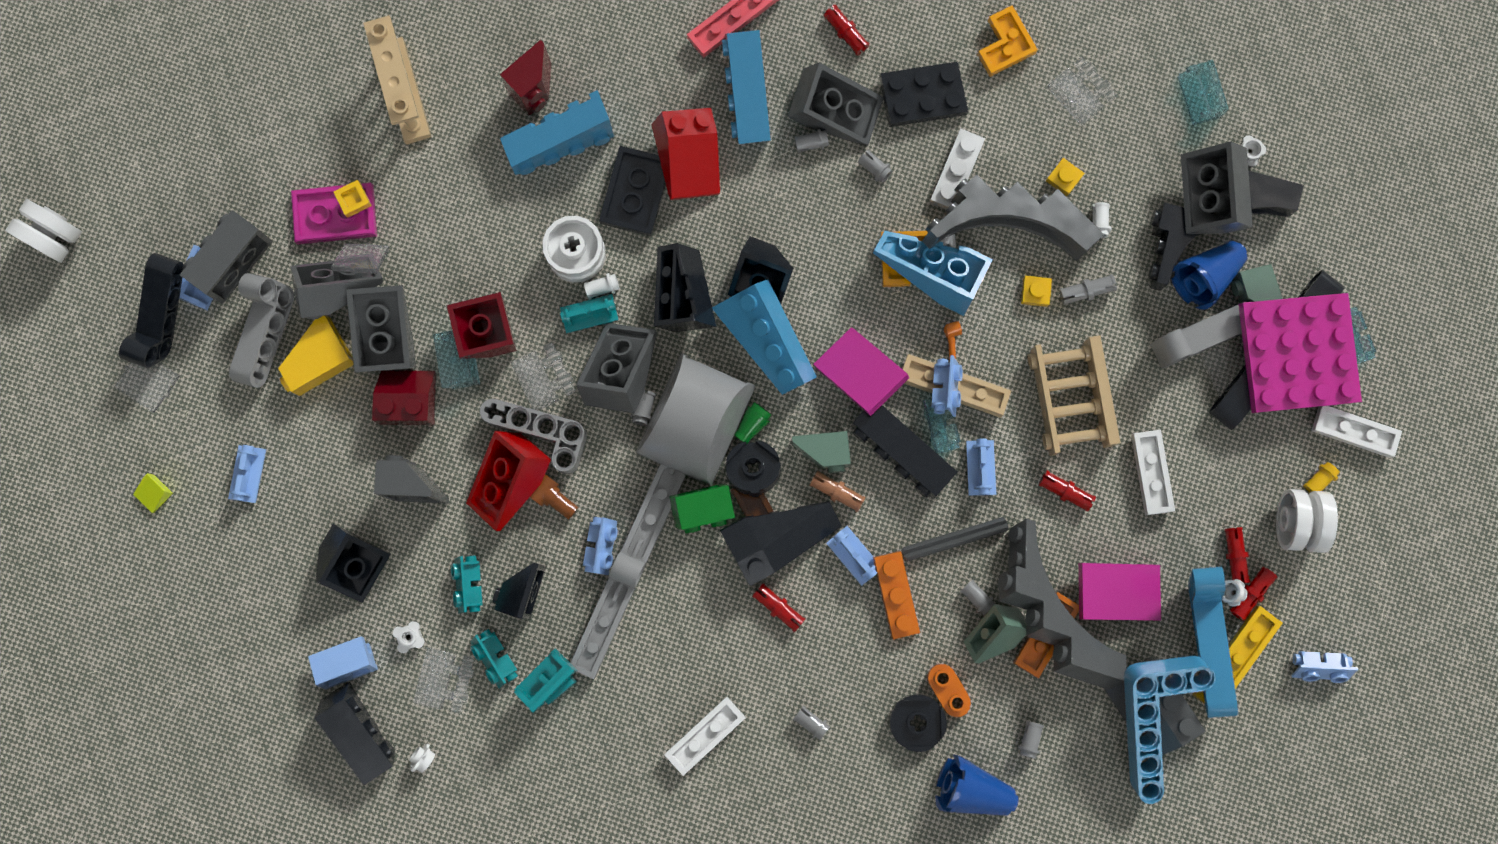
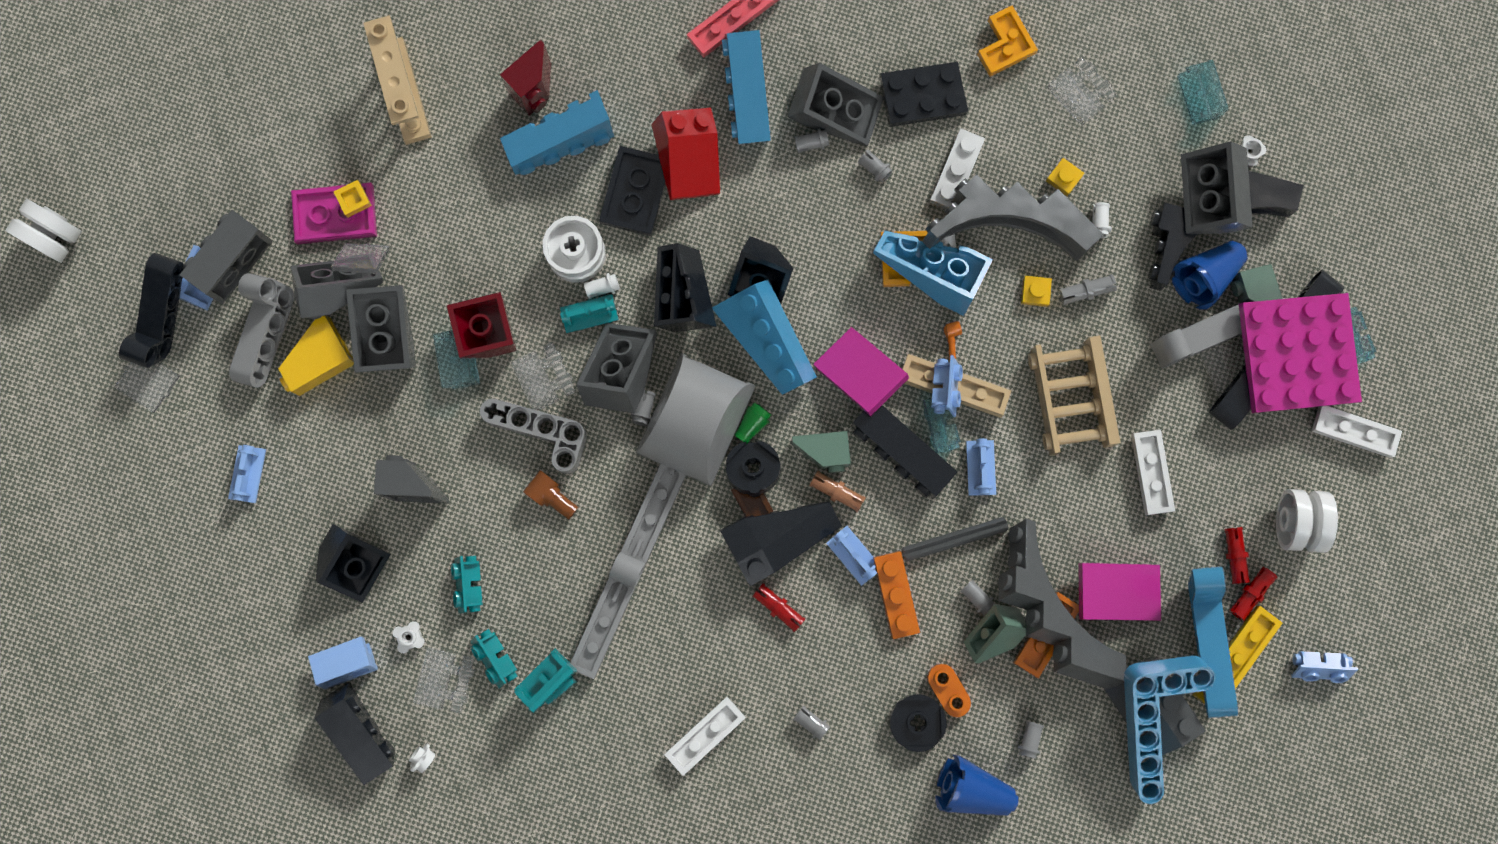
(152, 492): neon yellow slope -> none
(404, 398): dark red slope -> none
(506, 478): red slope -> none
(520, 592): black slope -> none
(600, 558): light blue hinge -> none
(702, 507): green brick -> none
(846, 30): red pin -> none
(1067, 491): red pin -> none
(1241, 592): white plate -> none
(1322, 478): yellow pin -> none

